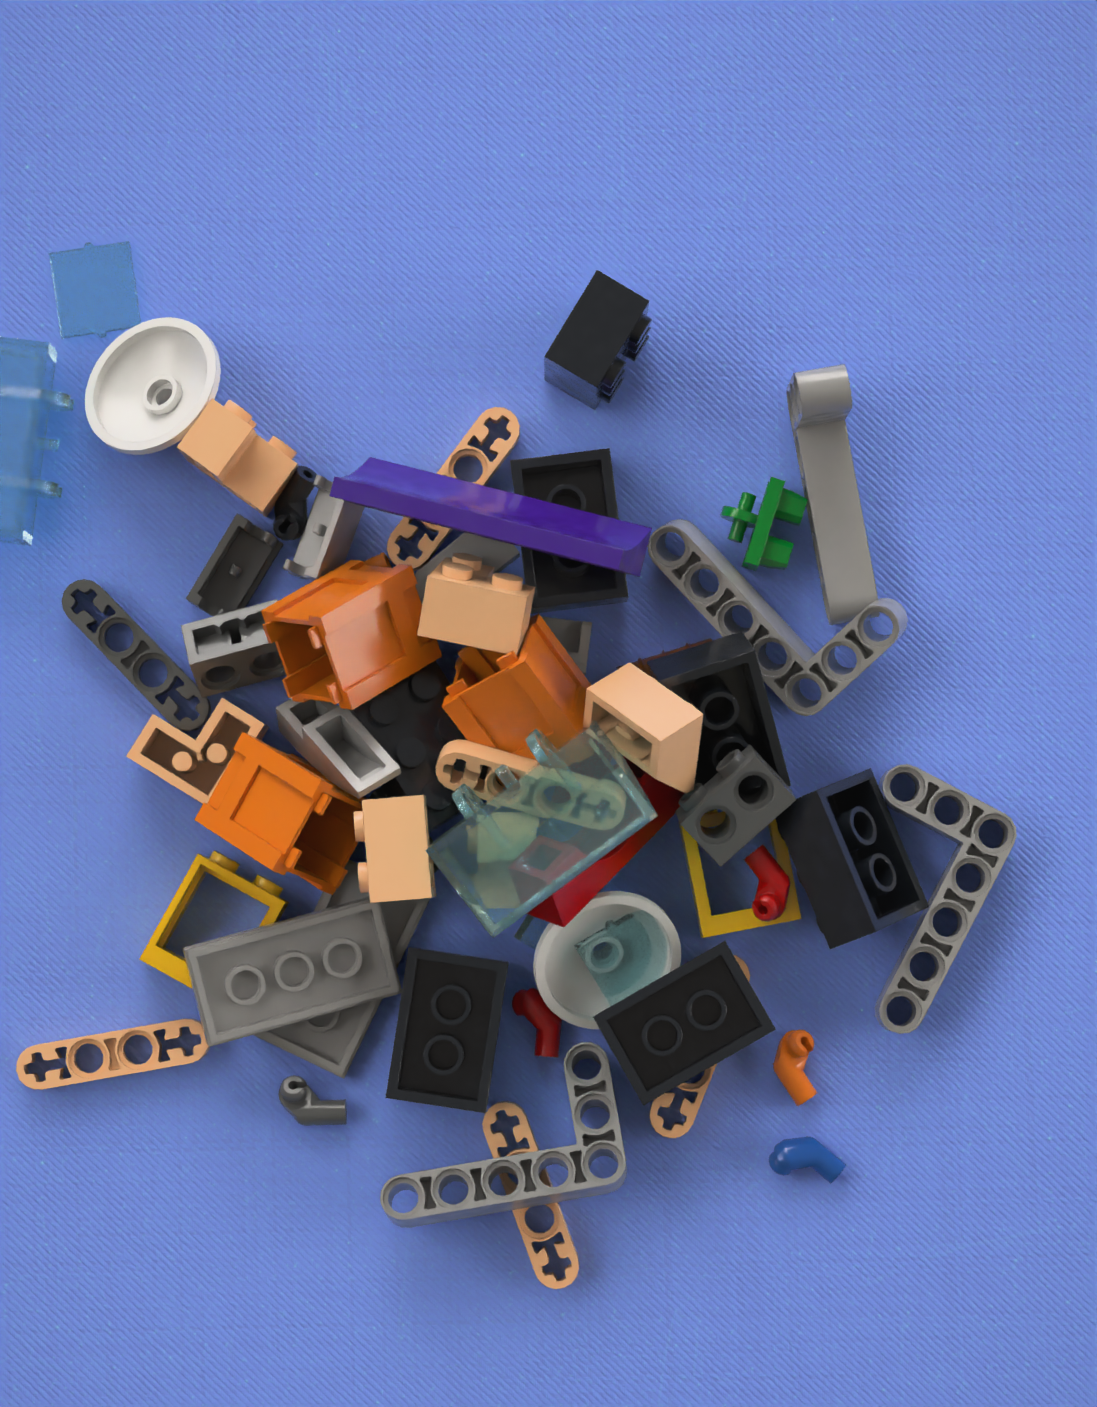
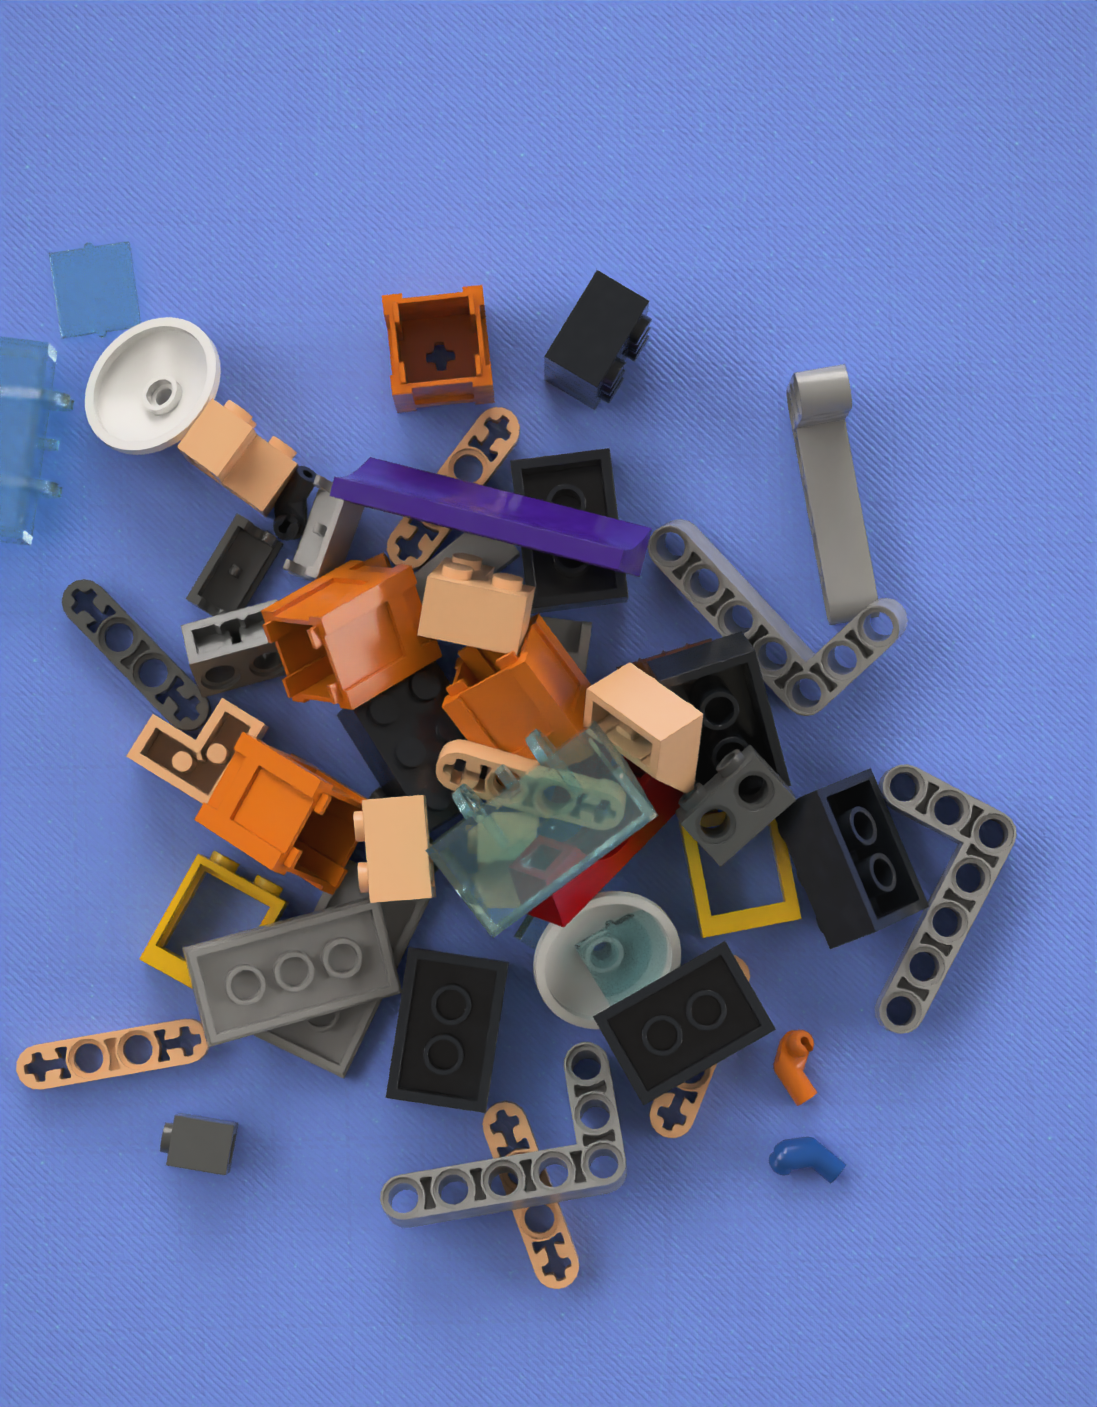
(199, 1143): none -> dark grey brick
(307, 1107): dark grey arm -> none
(336, 745): light grey slope -> none
(435, 320): none -> orange container
(547, 1024): red arm -> none
(772, 885): red arm -> none
(776, 504): green hips -> none

